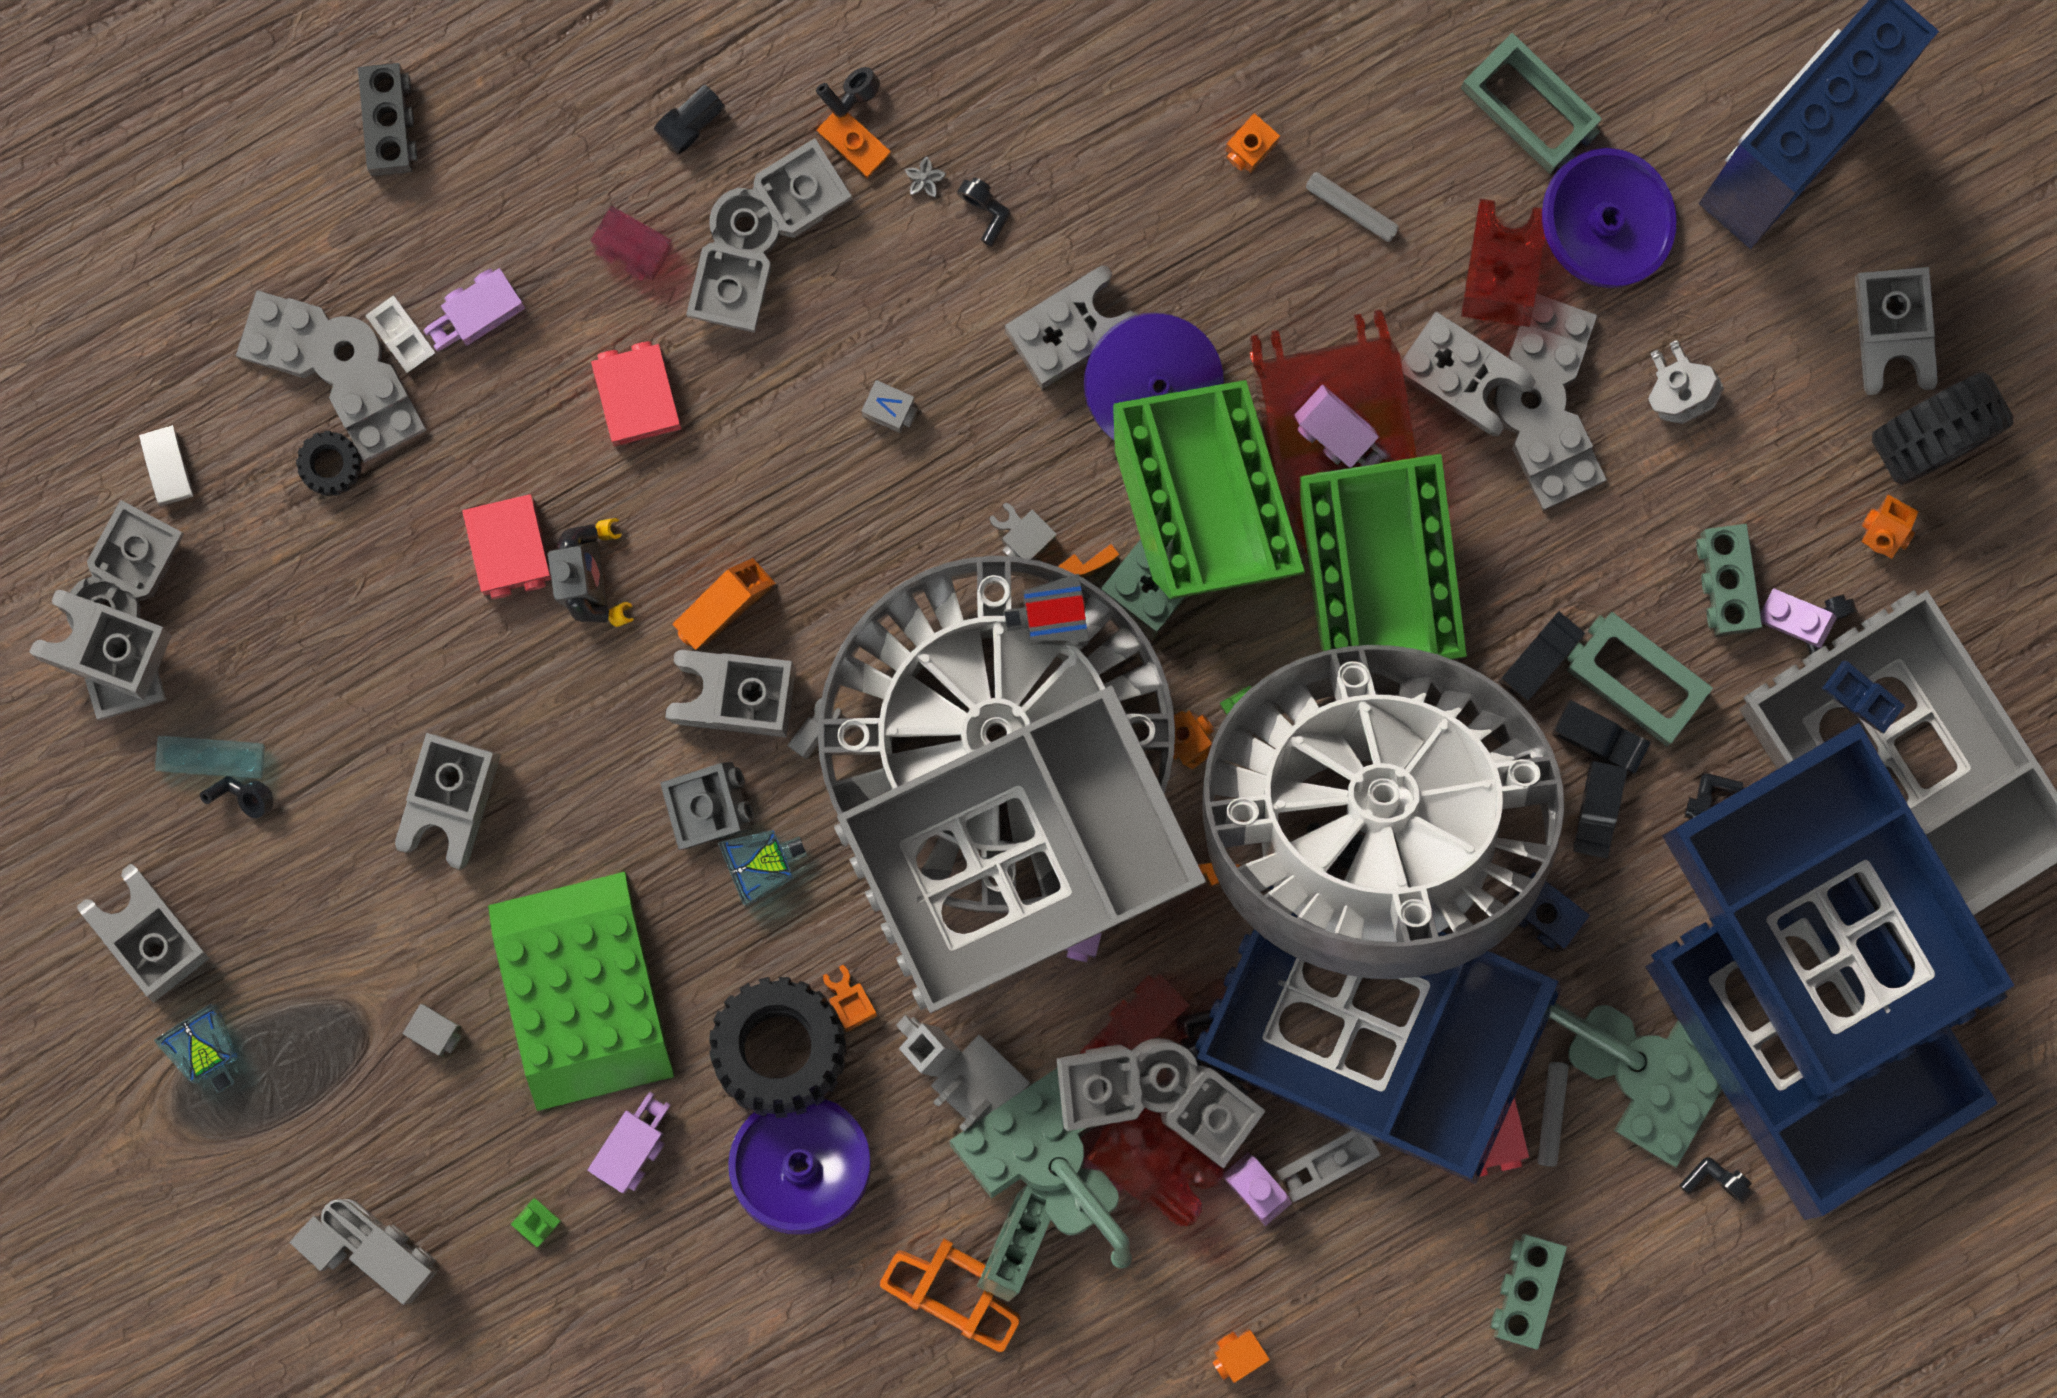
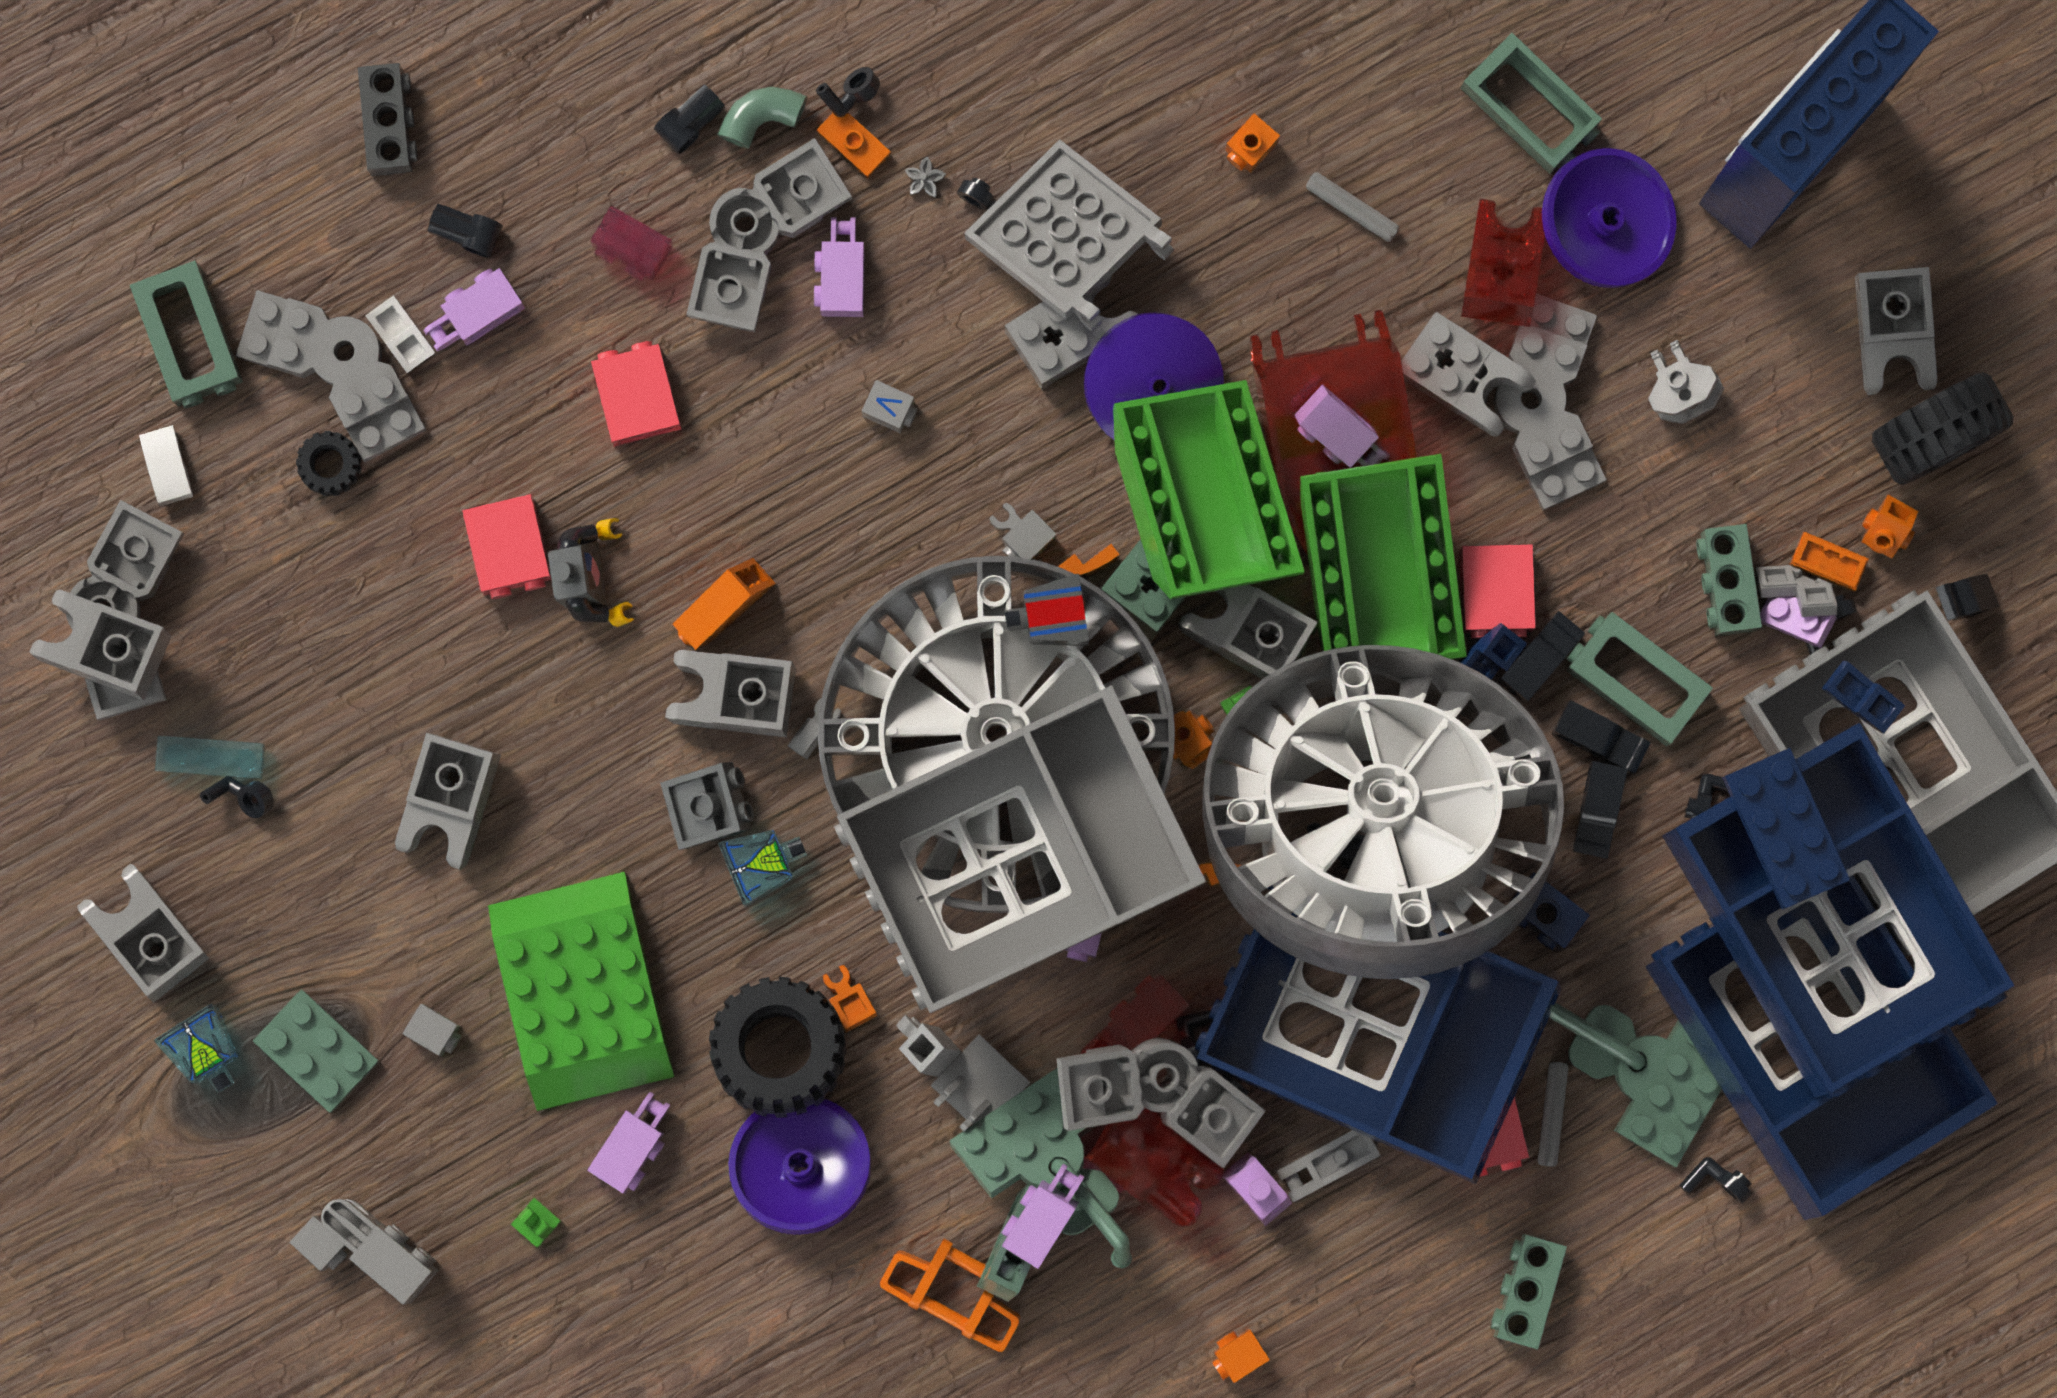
(226, 372): none -> sand green piece
(316, 1051): none -> sand green plate
(474, 233): none -> black piece
(760, 107): none -> sand green cylinder
(841, 273): none -> lavender brick
(1042, 1218): none -> lavender brick
(1066, 231): none -> light grey plate
(1246, 619): none -> light grey brick
(1494, 651): none -> dark blue slope
(1497, 589): none -> coral brick
(1786, 828): none -> dark blue plate
(1812, 596): none -> light grey tile
(1829, 561): none -> orange plate
(1967, 597): none -> black piece

